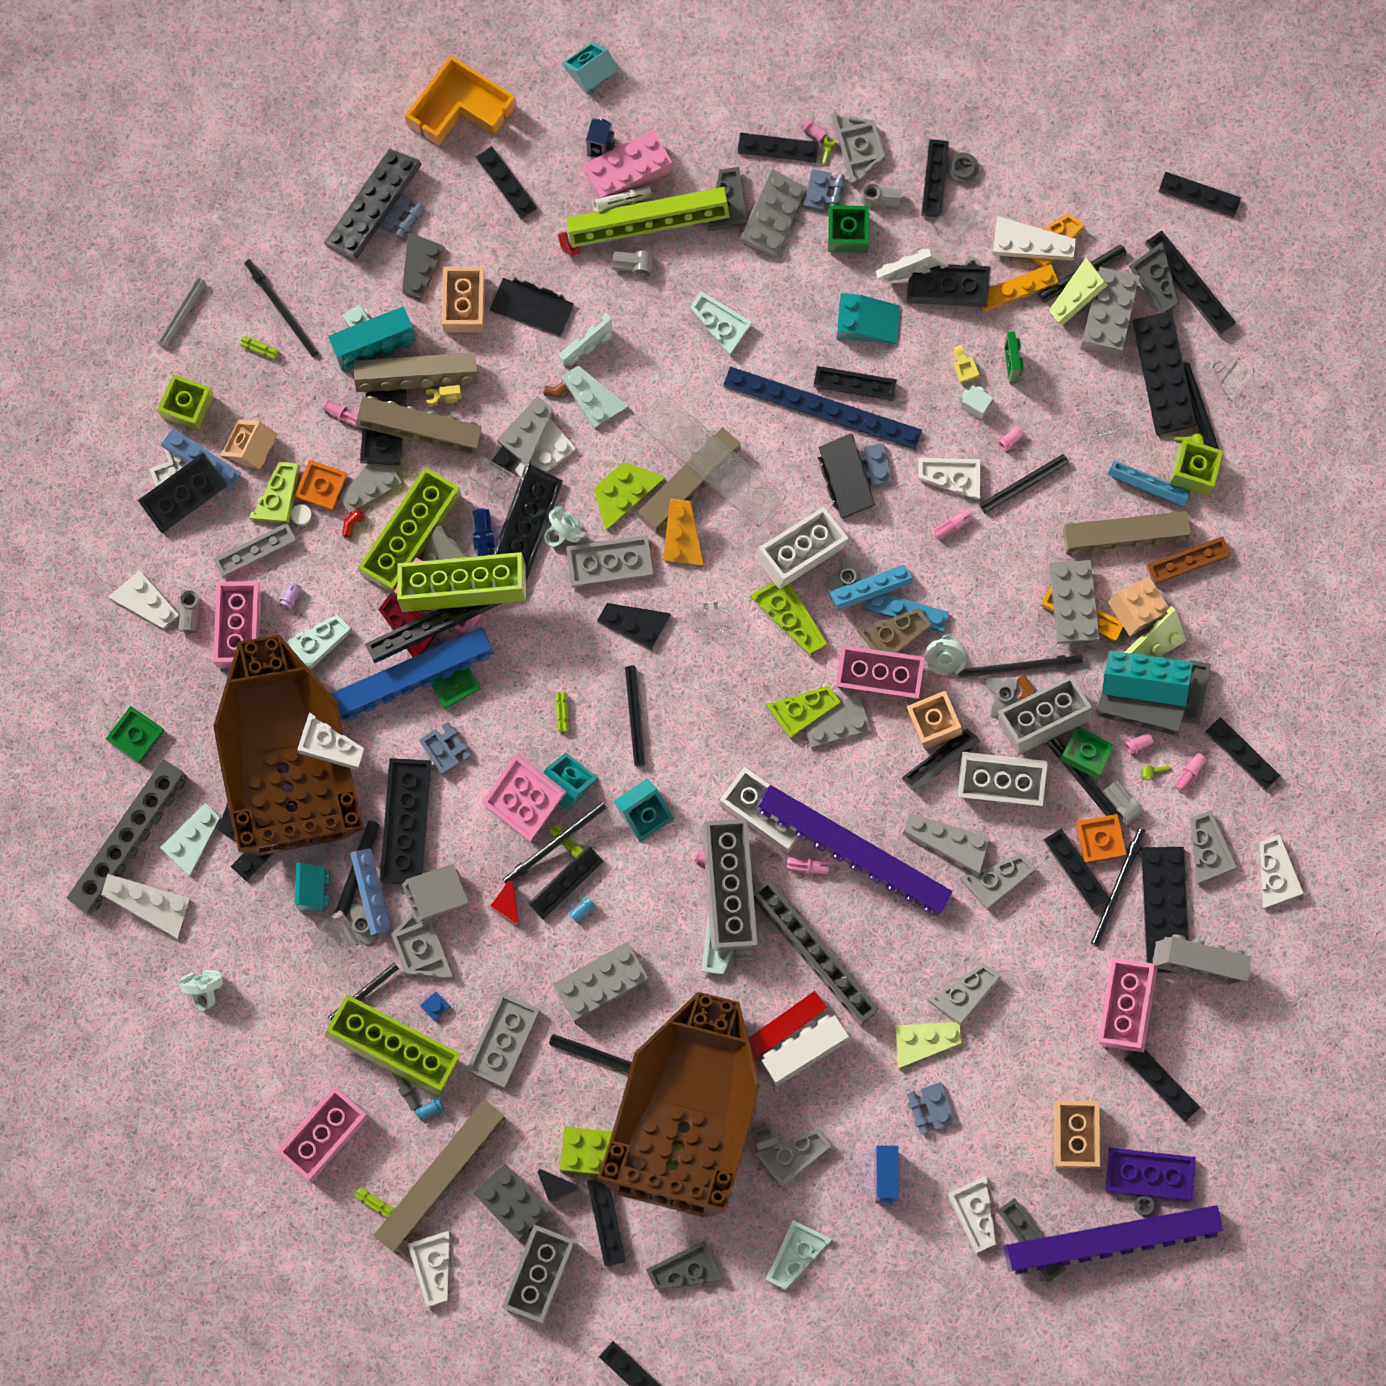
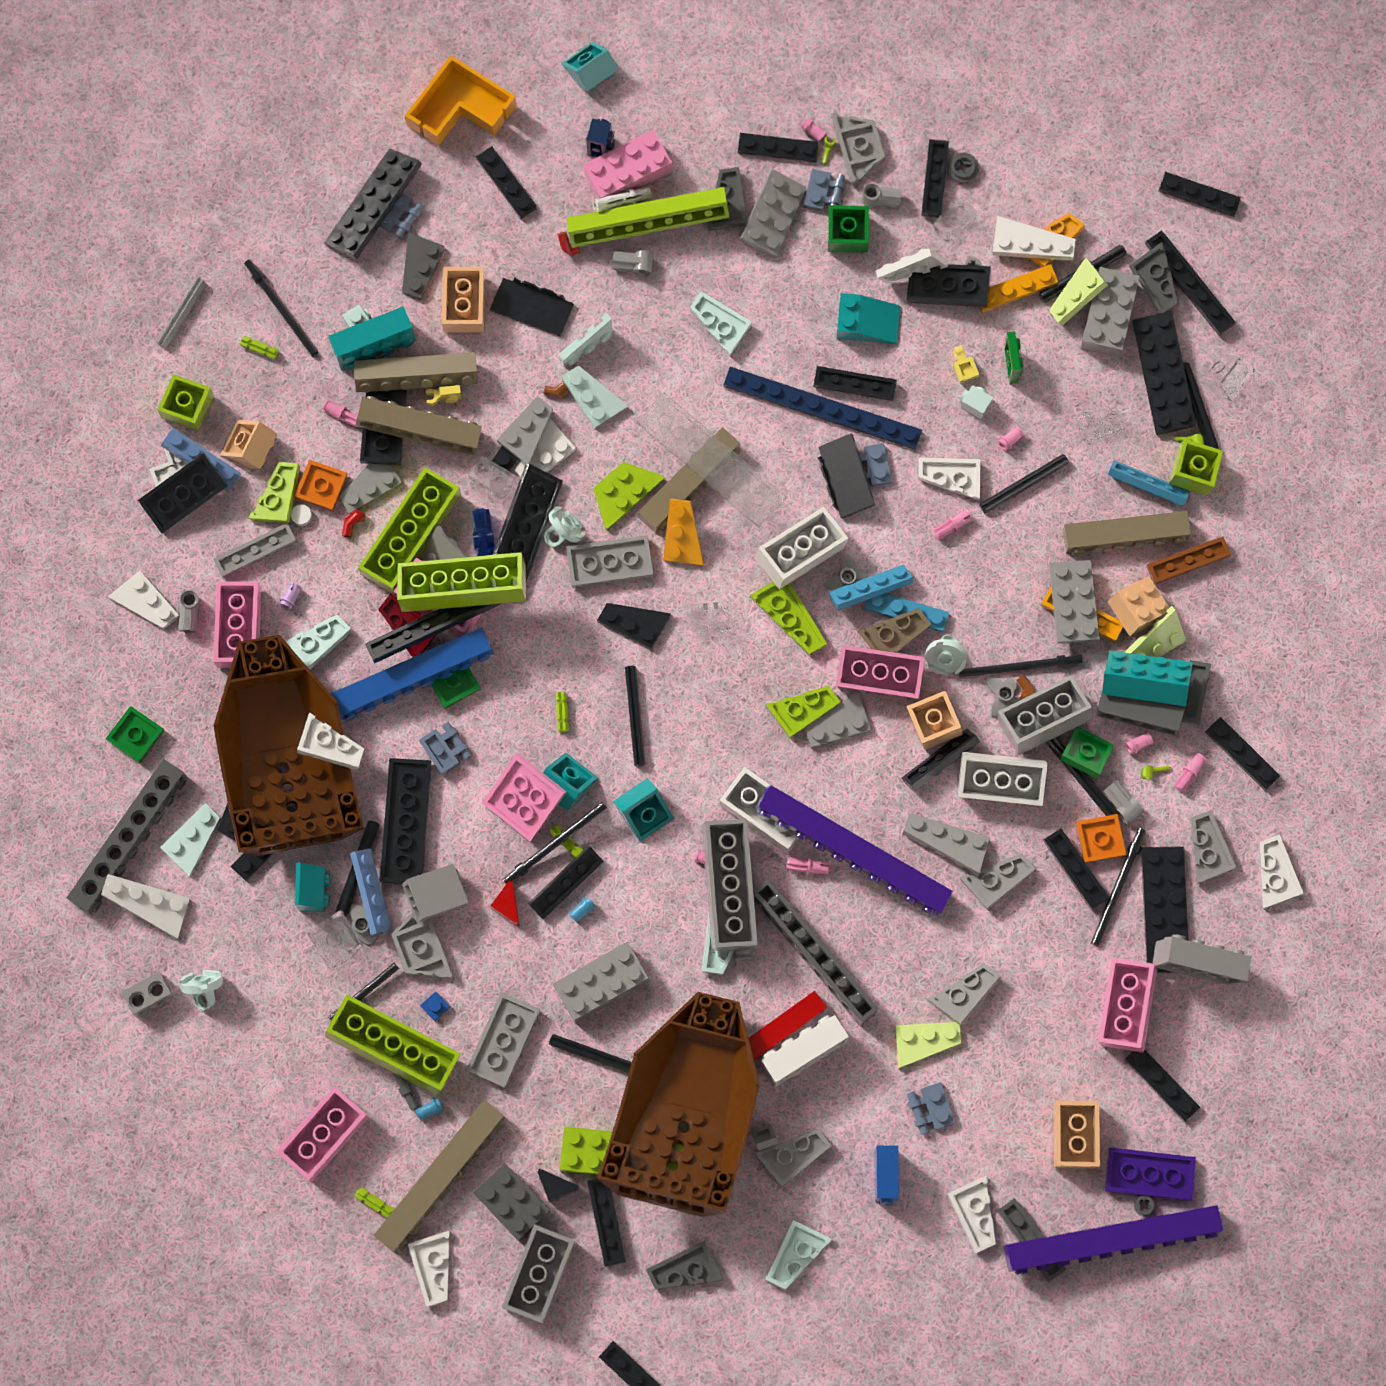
(145, 989): none -> light grey brick

